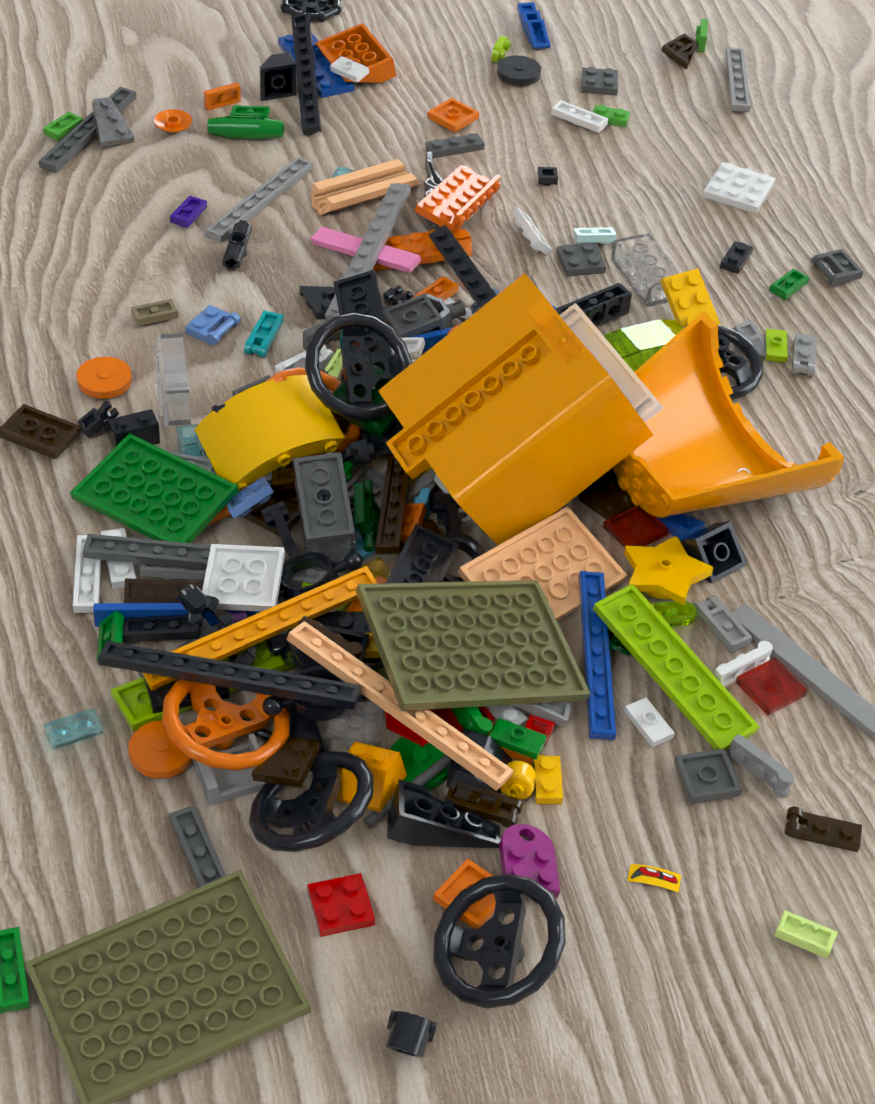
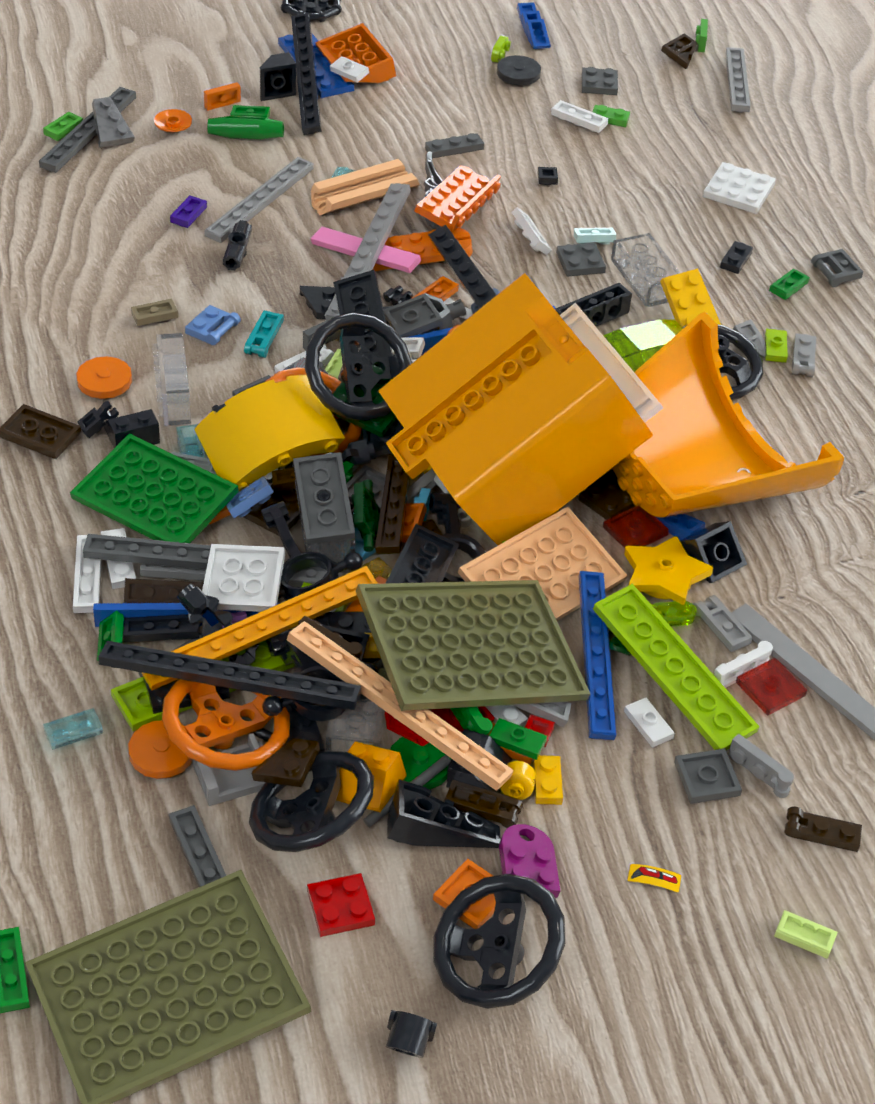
(453, 115): orange plate -> none

